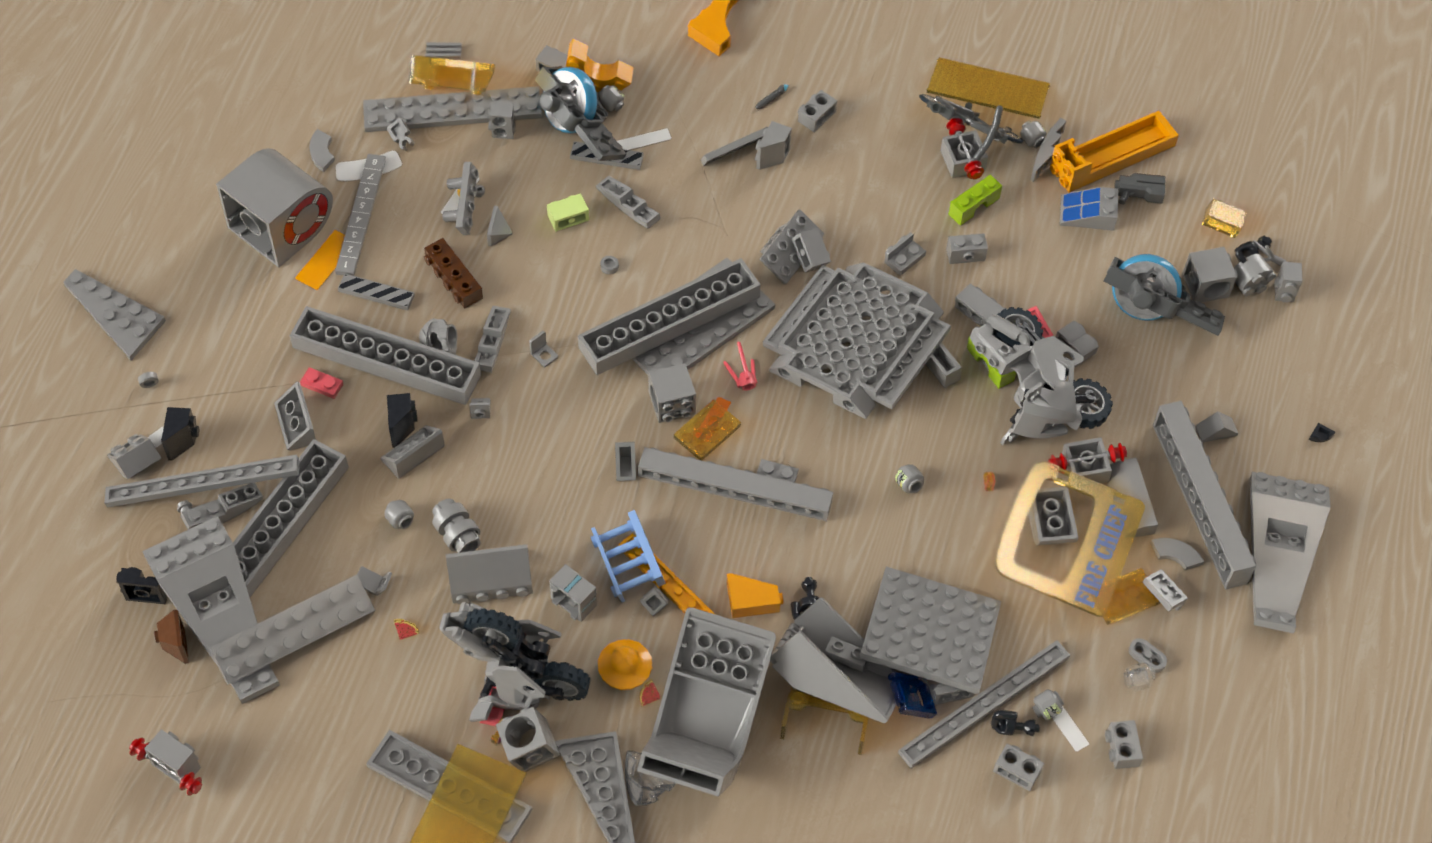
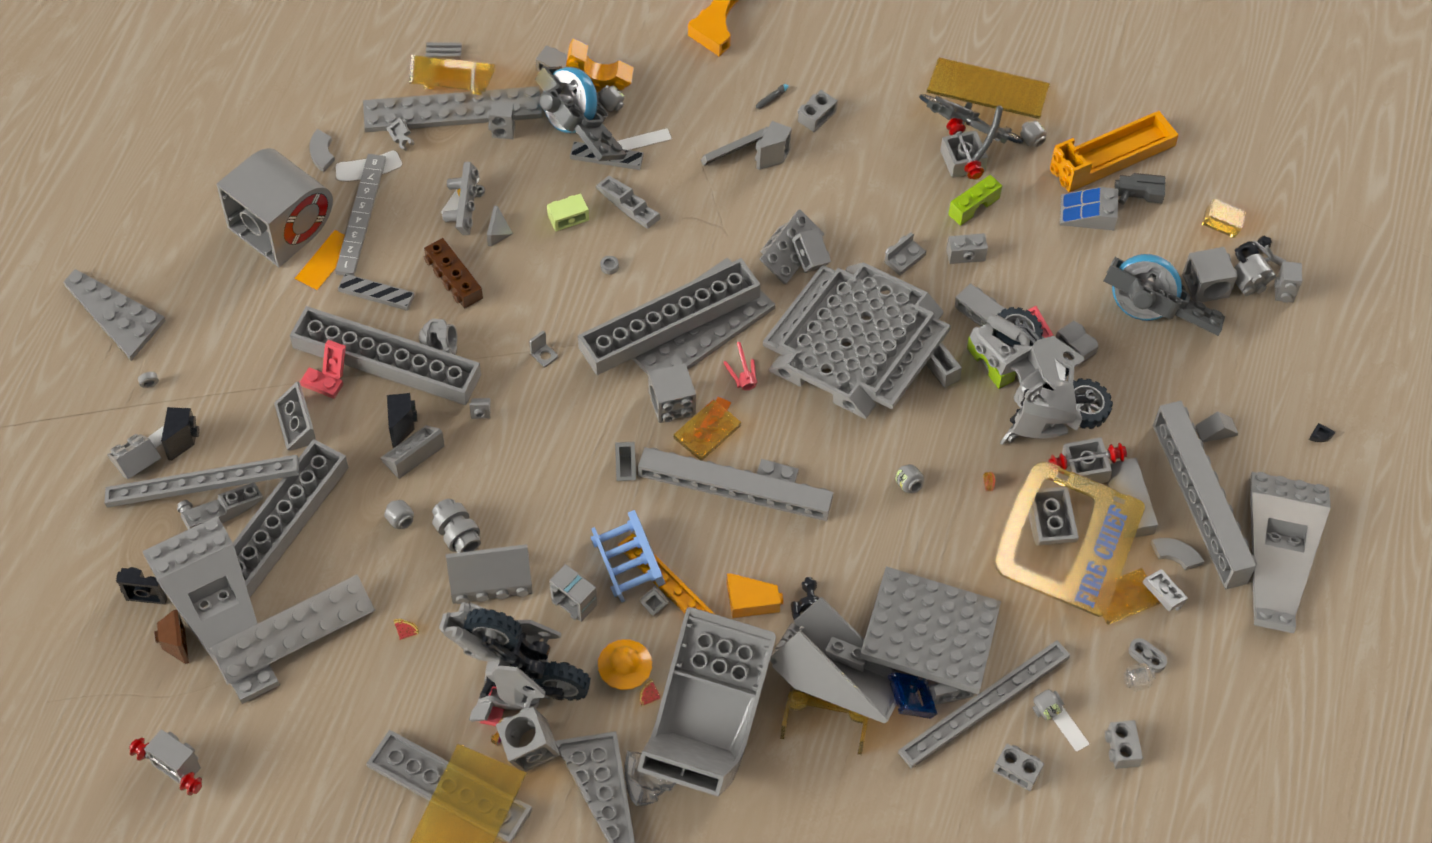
(333, 359): none -> coral plate
(372, 581): light grey bracket -> none
(492, 337): light grey slope -> none
(1005, 723): black piece -> none
(1046, 150): light grey slope -> none

